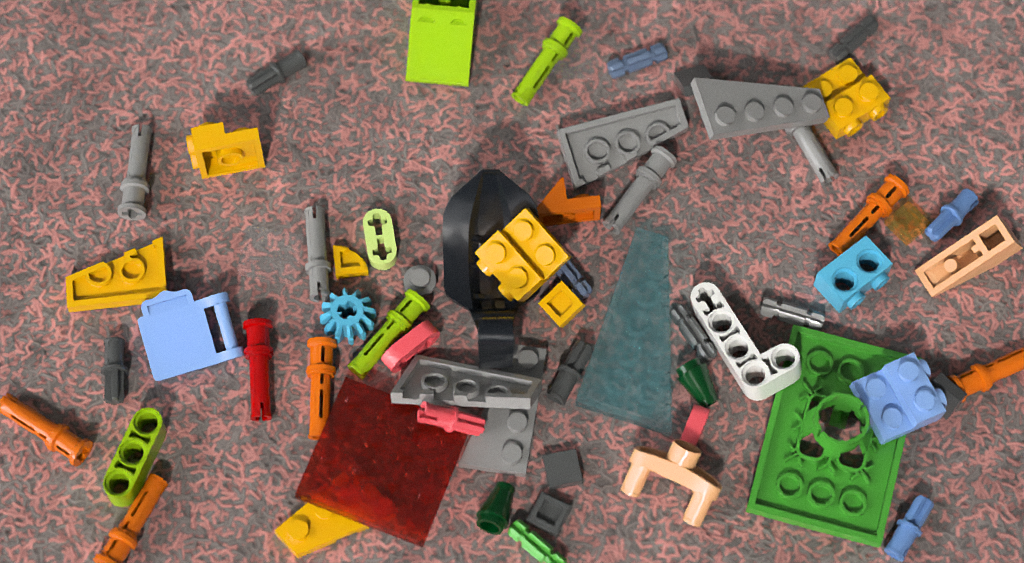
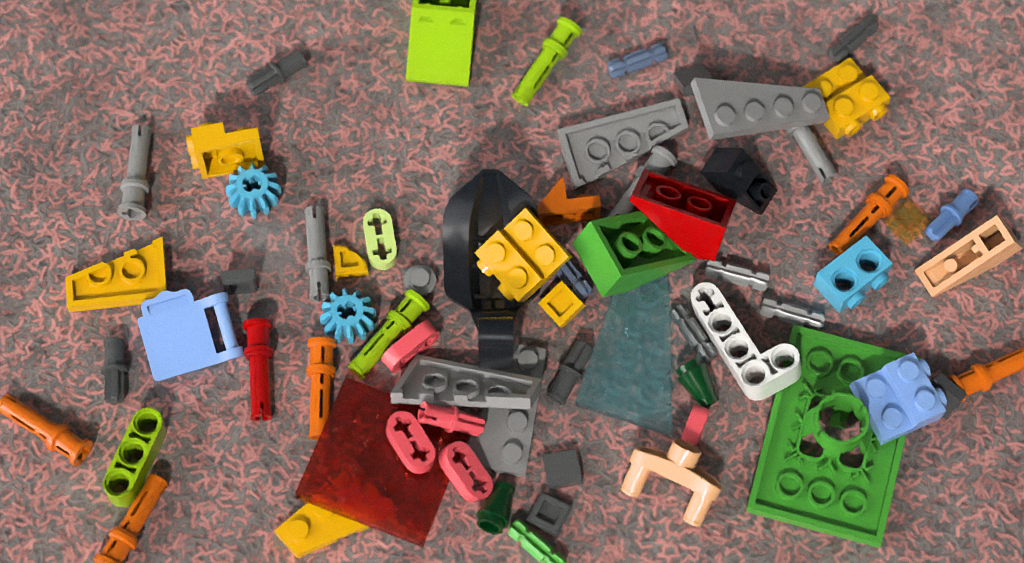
(239, 281): none -> dark grey tile
(256, 199): none -> medium azure gear
(416, 438): none -> coral beam
(465, 471): none -> coral beam
(627, 252): none -> bright green slope
(684, 212): none -> red slope
(737, 274): none -> light grey axle
(739, 178): none -> black slope
(909, 528): medium blue axle -> none

